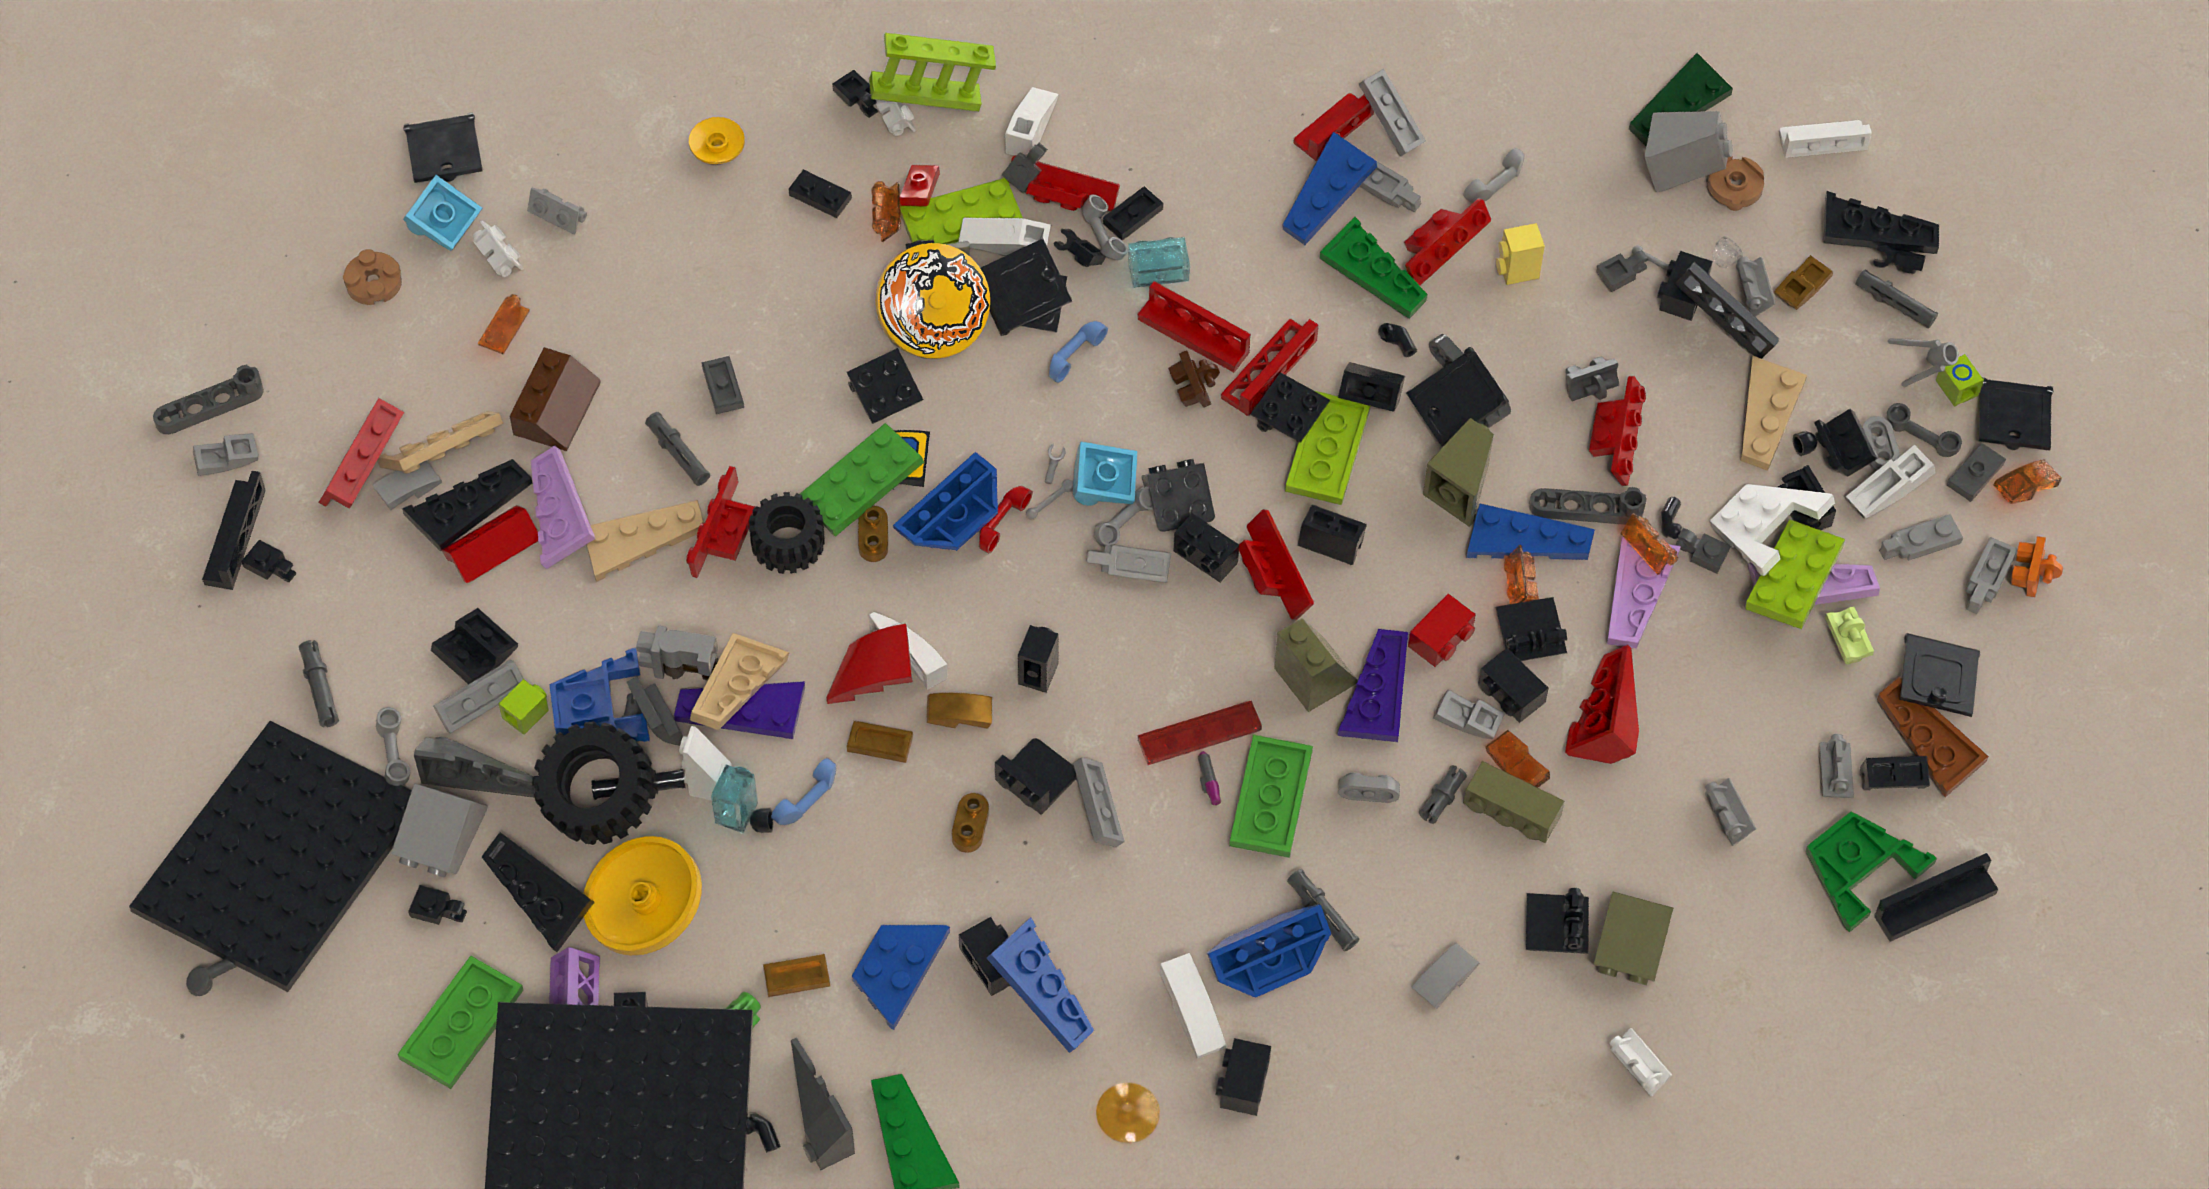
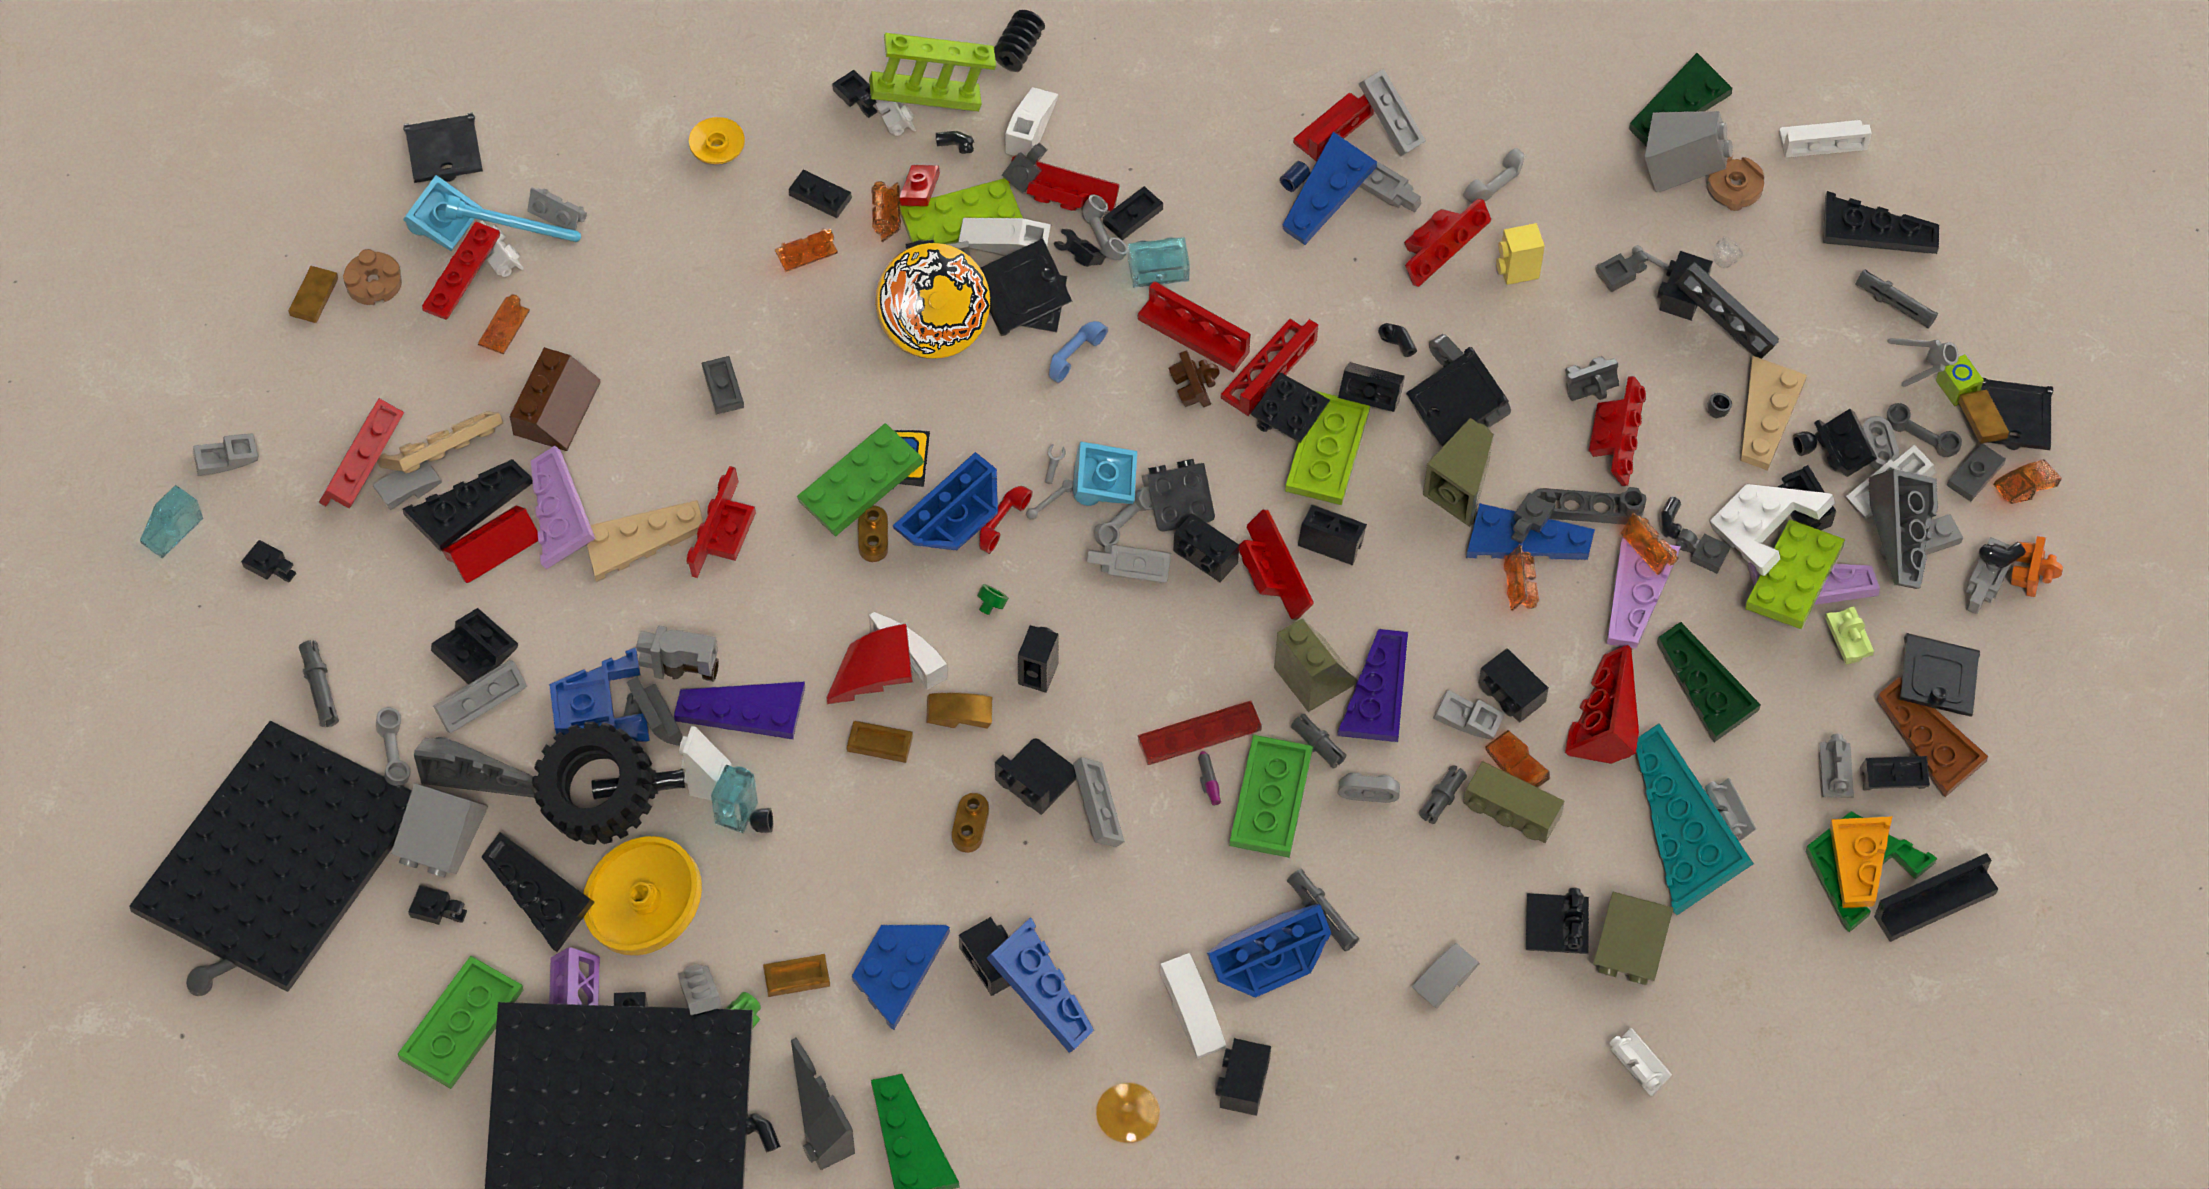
(171, 521): none -> clear light blue slope
(234, 532): black fence -> none
(245, 380): dark grey beam -> none
(313, 294): none -> pearl gold tile
(457, 208): none -> medium azure piece
(461, 270): none -> red bracket
(524, 706): lime brick -> none
(658, 426): dark grey pin -> none
(699, 989): none -> light grey plate
(735, 679): tan wing -> none
(783, 513): black tyre -> none
(788, 813): medium blue bar -> none
(806, 250): none -> clear orange hinge
(884, 386): black hinge -> none
(956, 138): none -> black arm
(991, 598): none -> green tile
(1018, 40): none -> black piece
(1295, 176): none -> dark blue hinge
(1319, 740): none -> dark grey pin
(1365, 263): green wing -> none
(1442, 630): red brick -> none
(1531, 514): none -> dark grey plate
(1532, 629): black hinge -> none
(1689, 830): none -> teal wing
(1707, 683): none -> dark green wing
(1721, 407): none -> black hinge
(1755, 284): light grey hinge -> none
(1804, 283): pearl gold slope -> none
(1859, 857): none -> light orange wing
(1903, 515): none -> dark grey wedge
(1906, 260): black plate -> none
(1983, 416): none -> pearl gold tile
(1999, 556): none -> black arm

